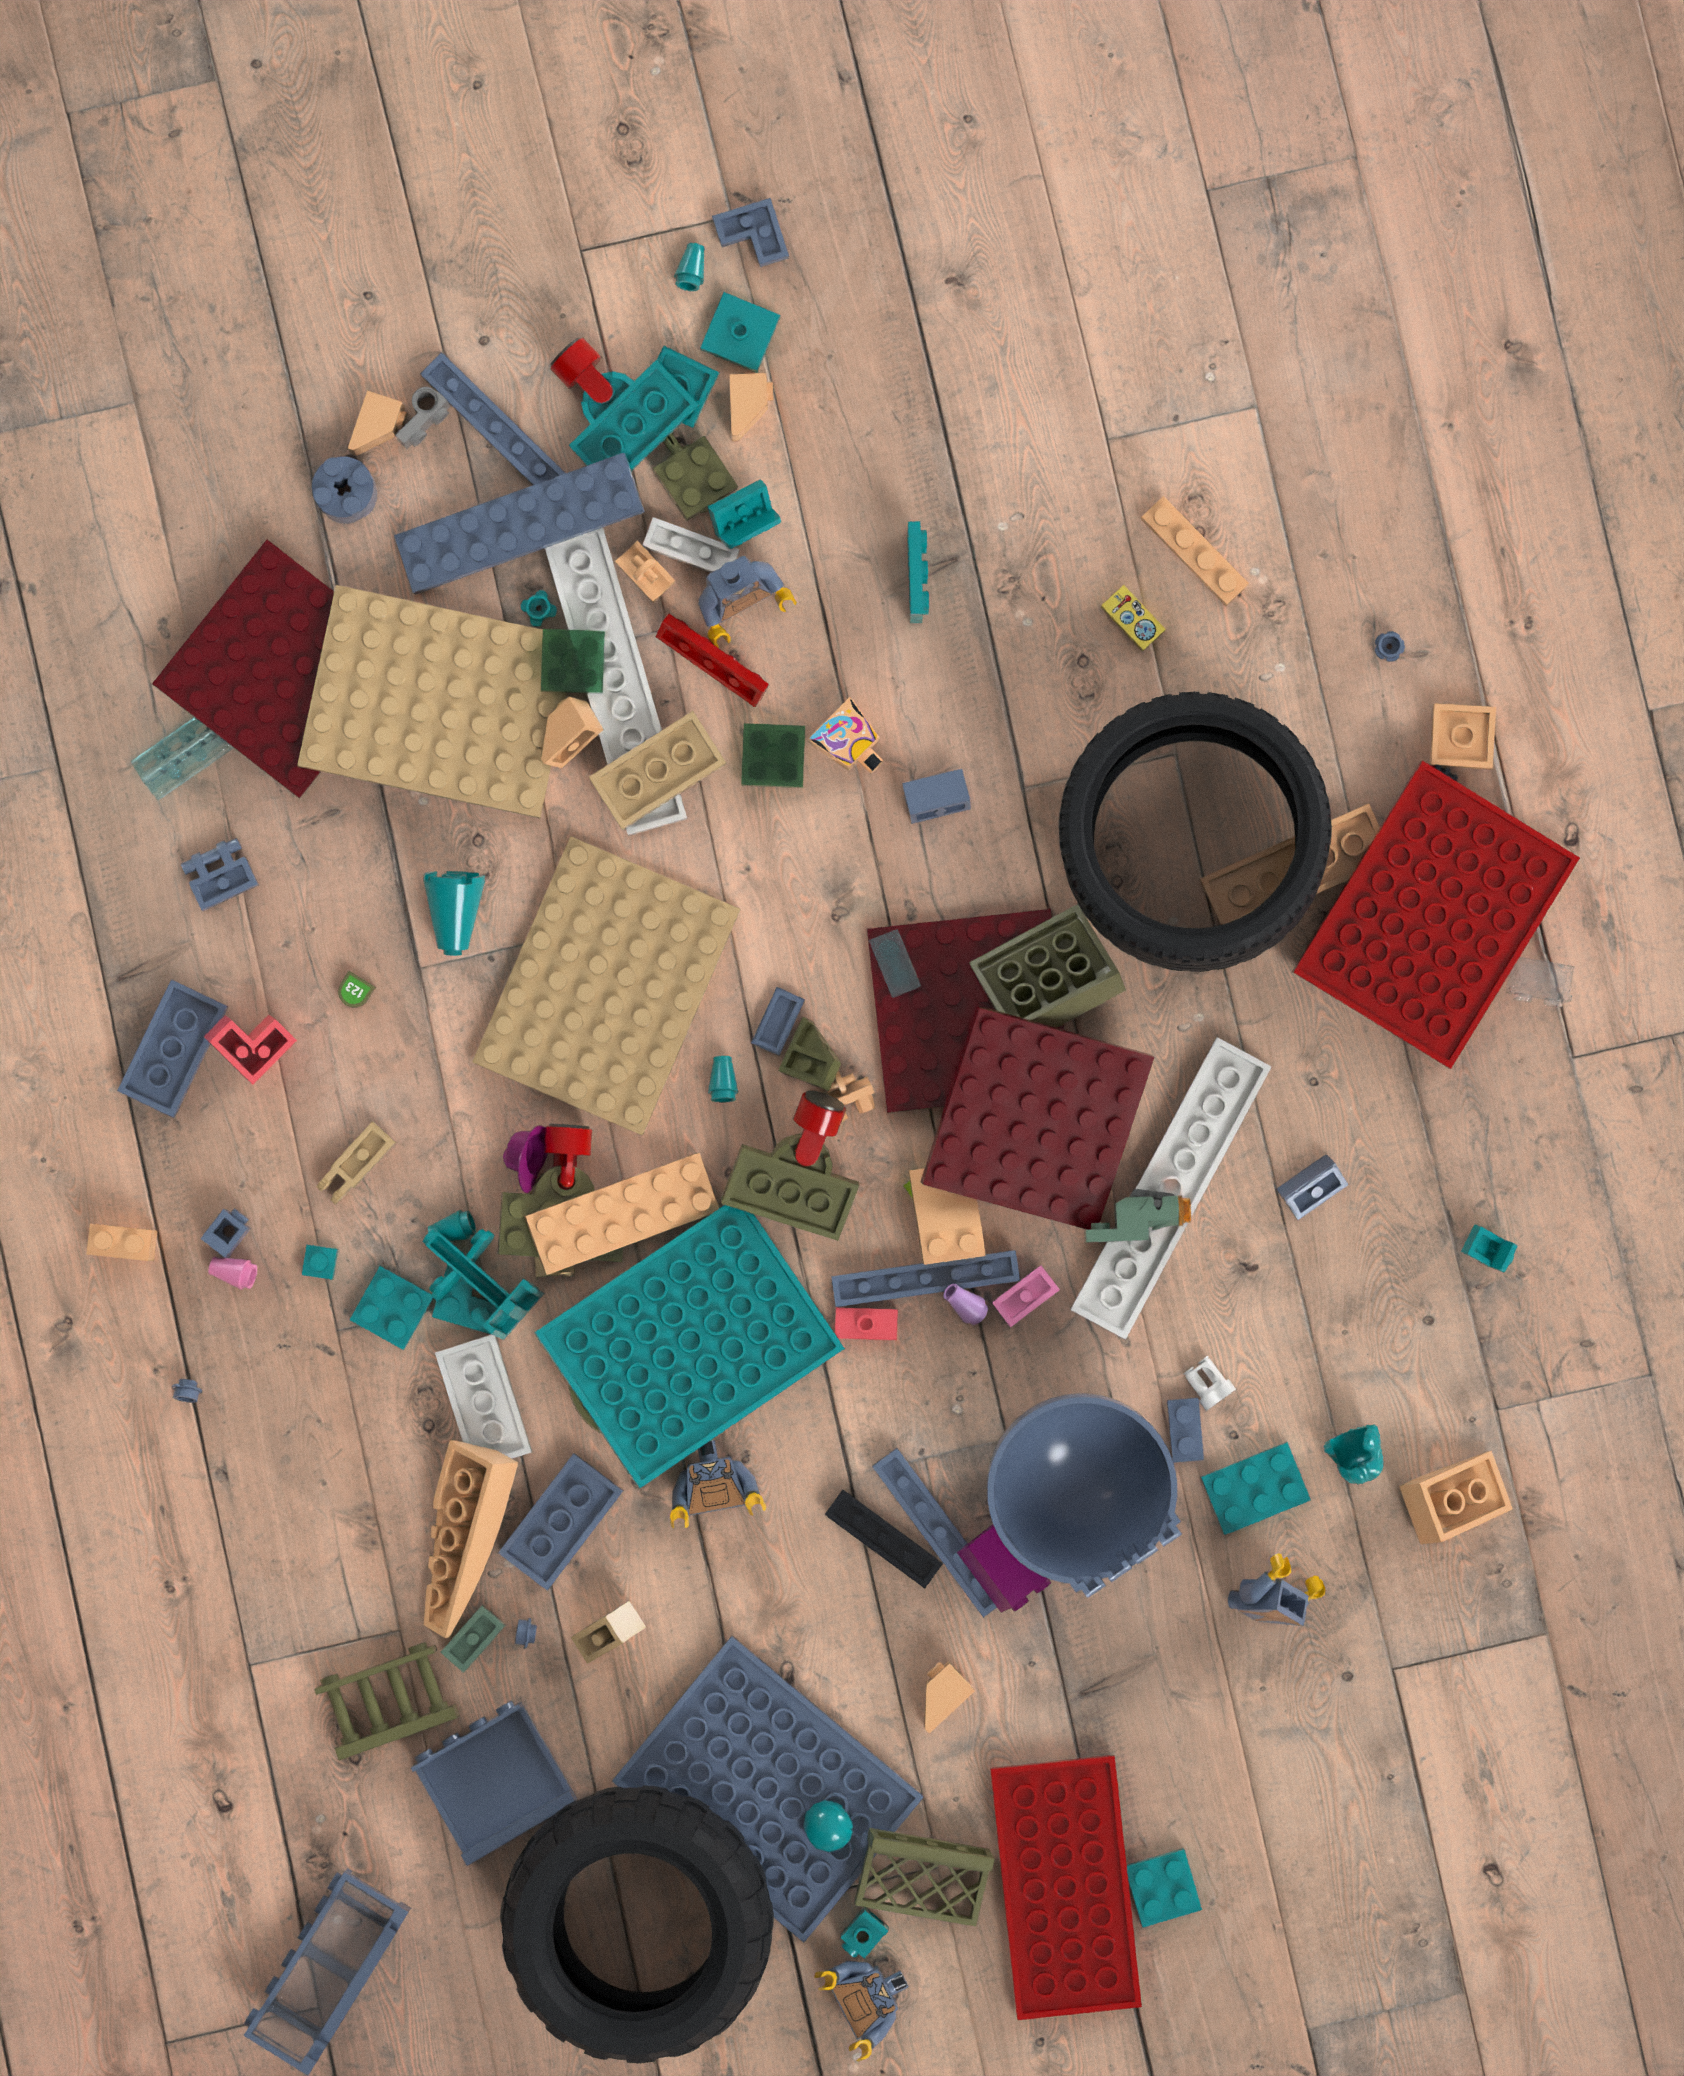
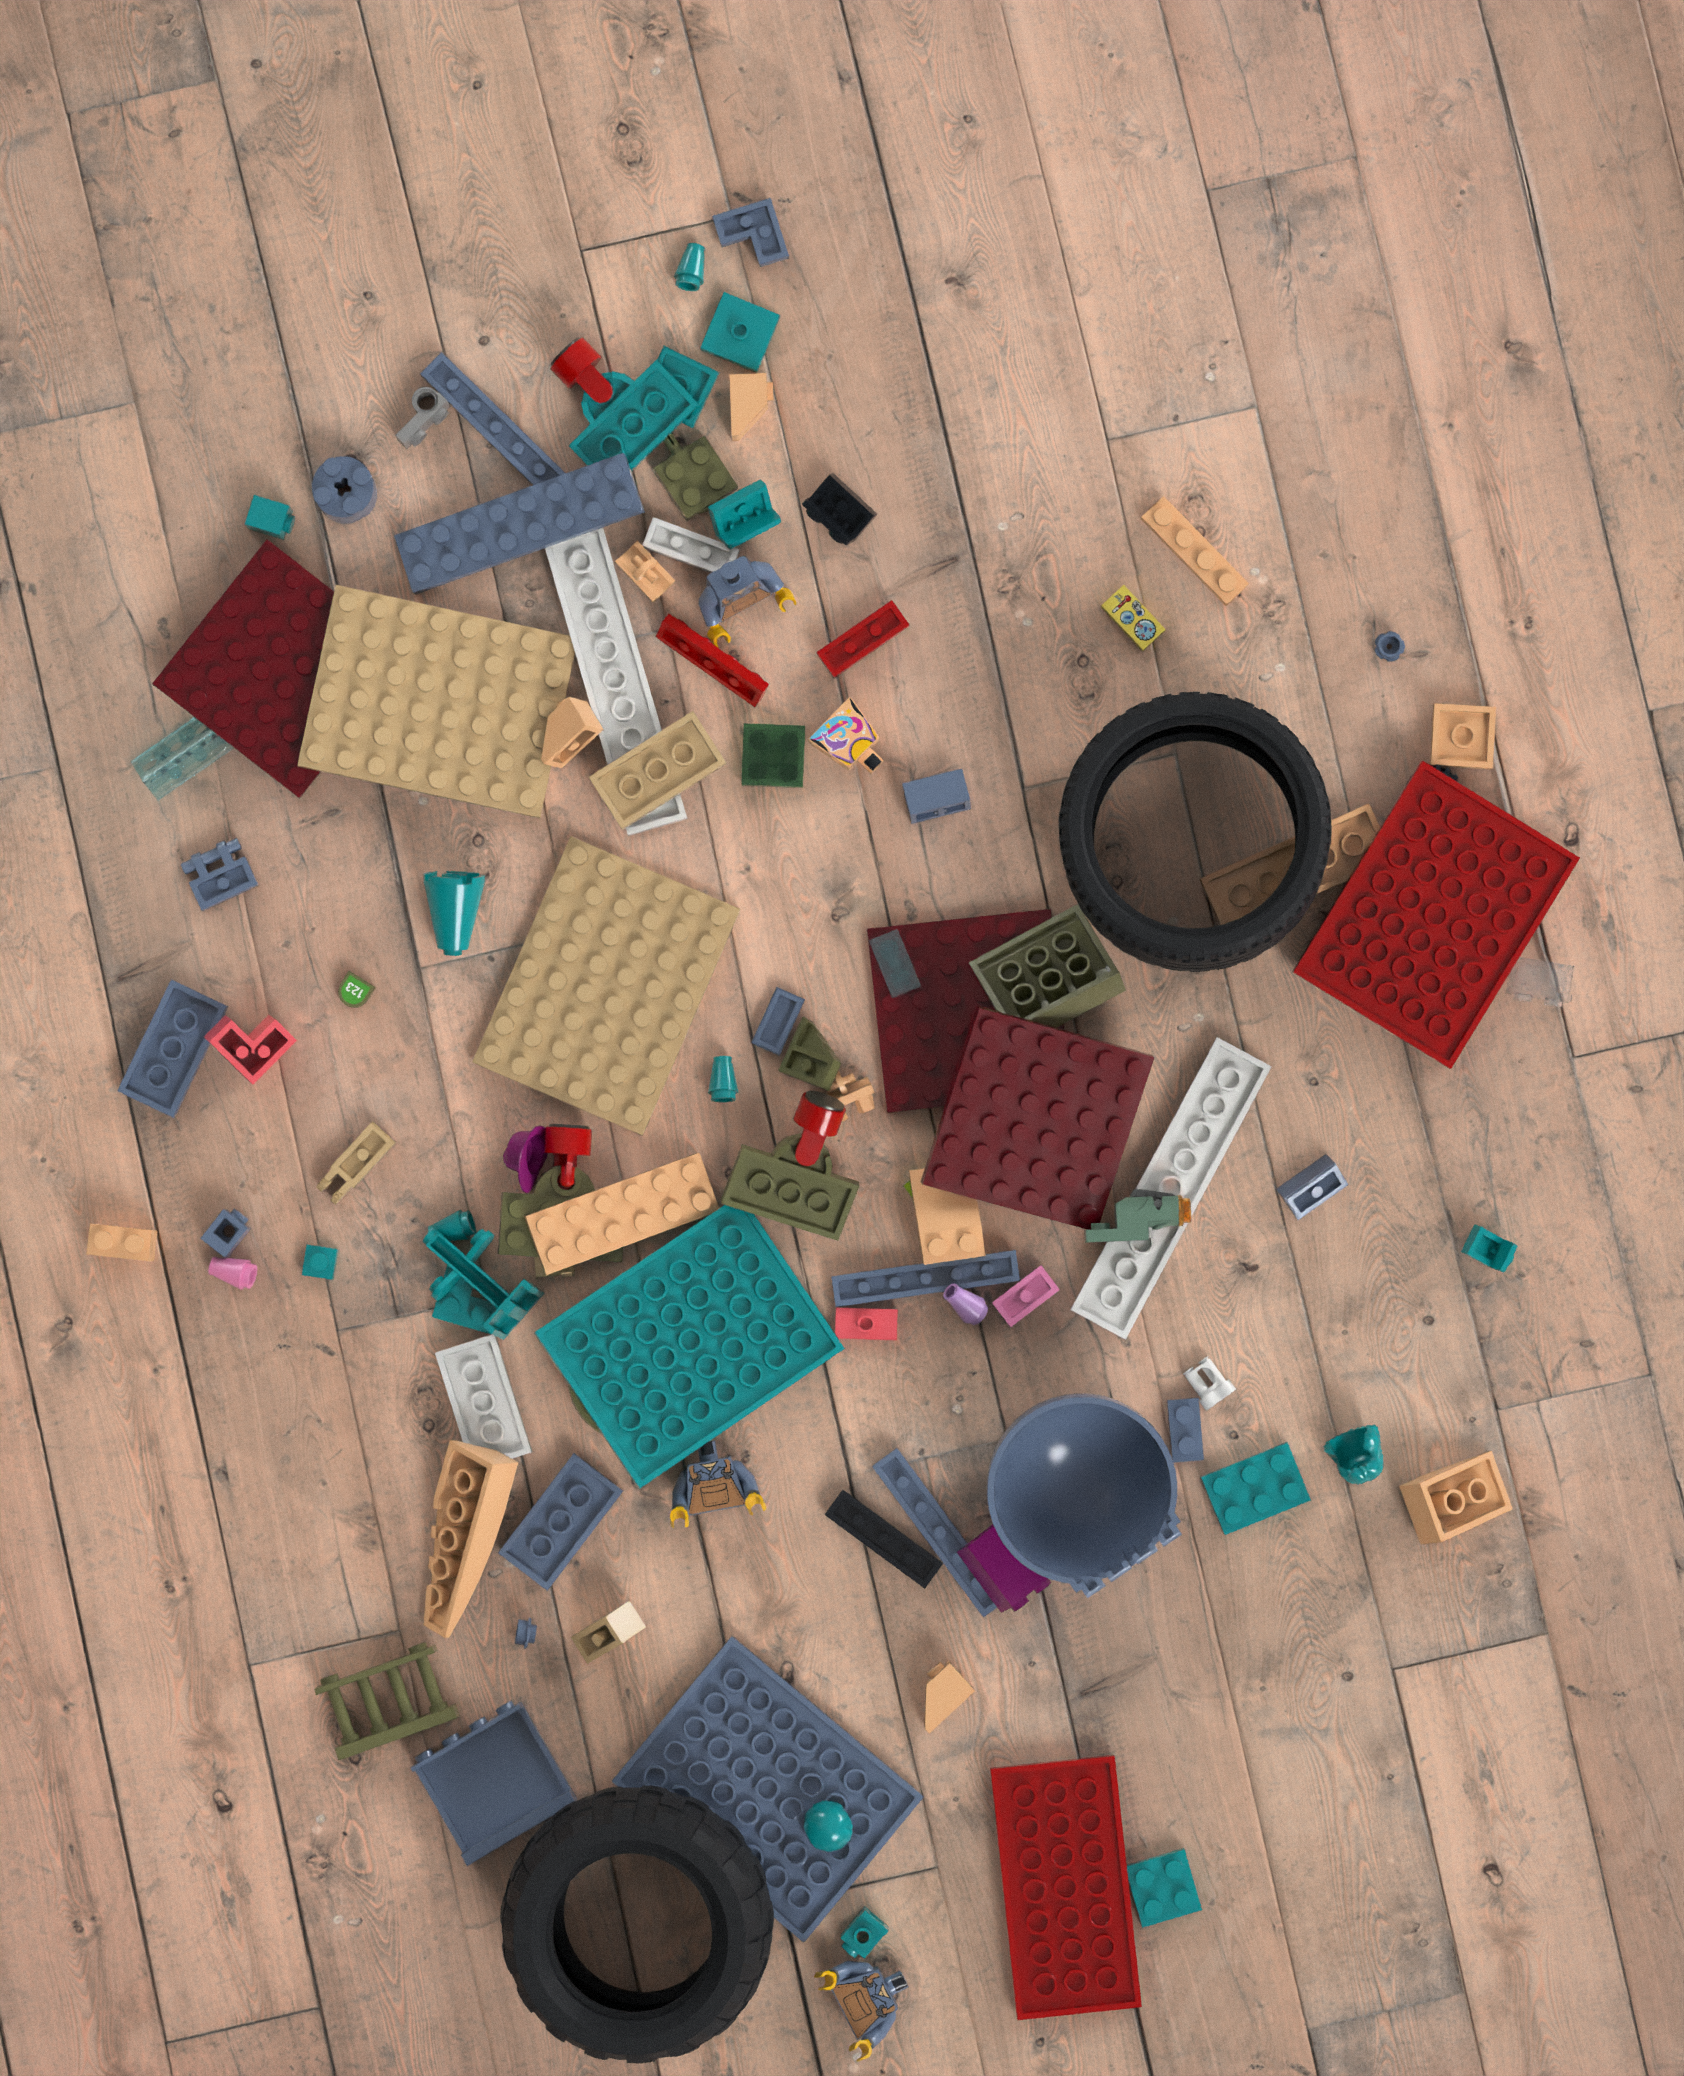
(186, 1391): sand blue plate -> none
(270, 517): none -> teal brick
(325, 1971): clear windscreen -> none
(377, 422): light nougat slope -> none
(392, 1307): teal plate -> none
(473, 1638): sand green plate -> none
(539, 599): teal plate -> none
(572, 661): clear green plate -> none
(839, 510): none -> black bracket
(863, 639): none -> red plate
(917, 572): teal plate -> none
(924, 1850): olive fence -> none
(1274, 1599): sand blue torso -> none

